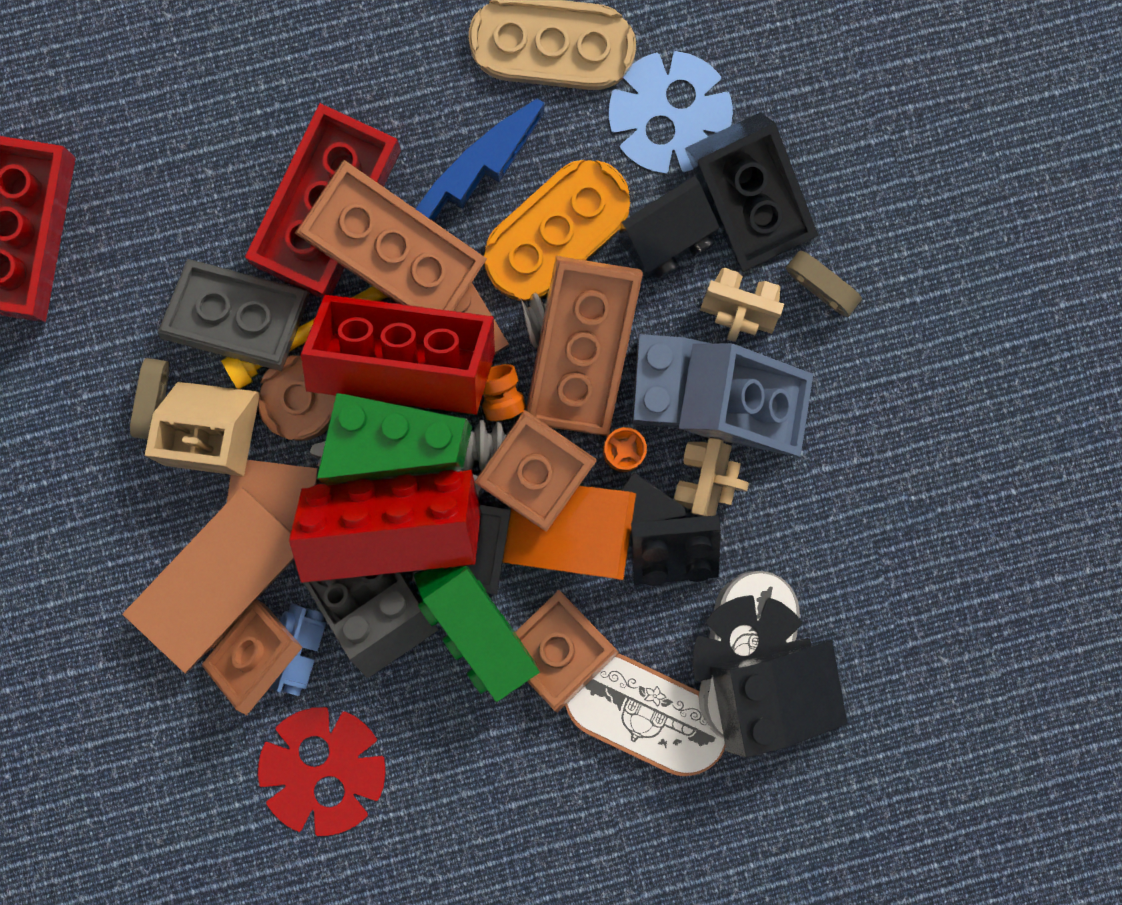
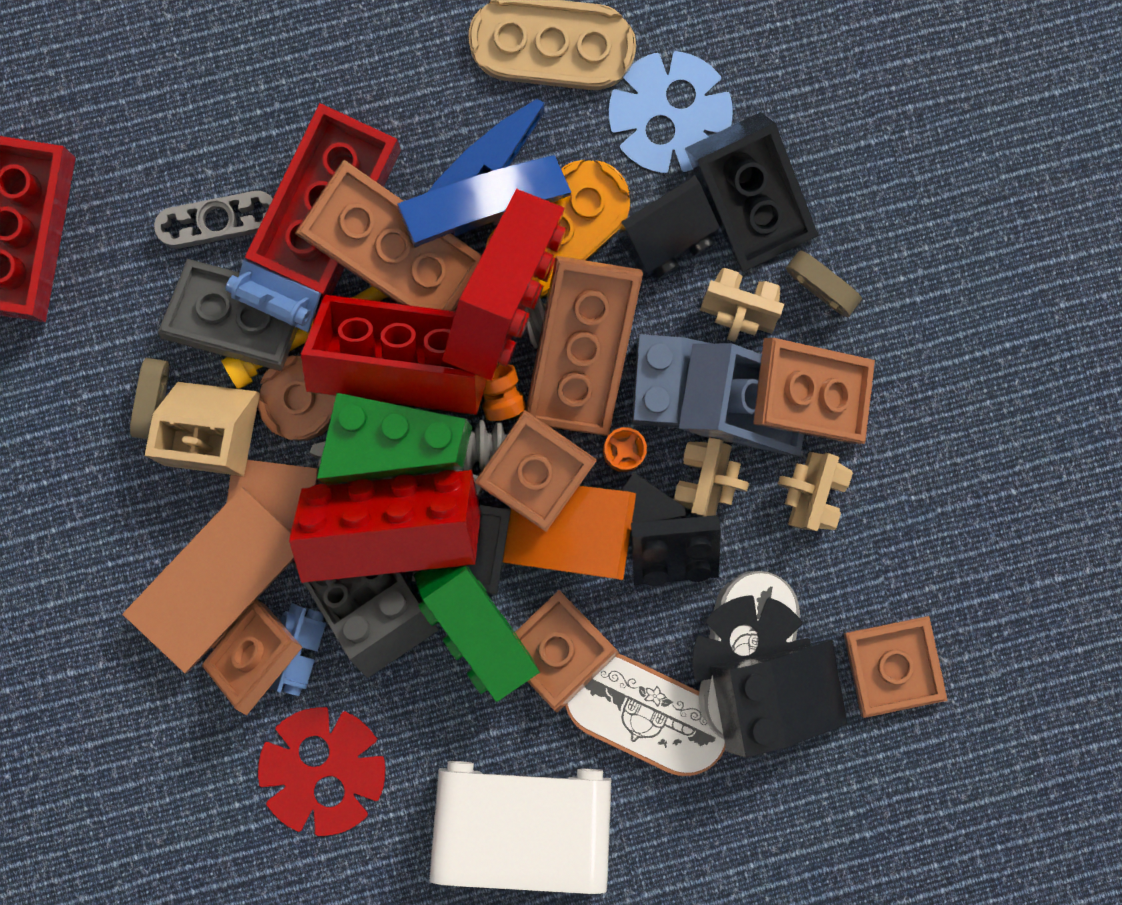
(188, 235): none -> light grey beam
(274, 295): none -> medium blue hinge
(479, 199): none -> blue slope
(505, 285): none -> red brick
(521, 831): none -> white windscreen
(810, 491): none -> tan hips
(814, 391): none -> nougat tile
(895, 666): none -> nougat tile

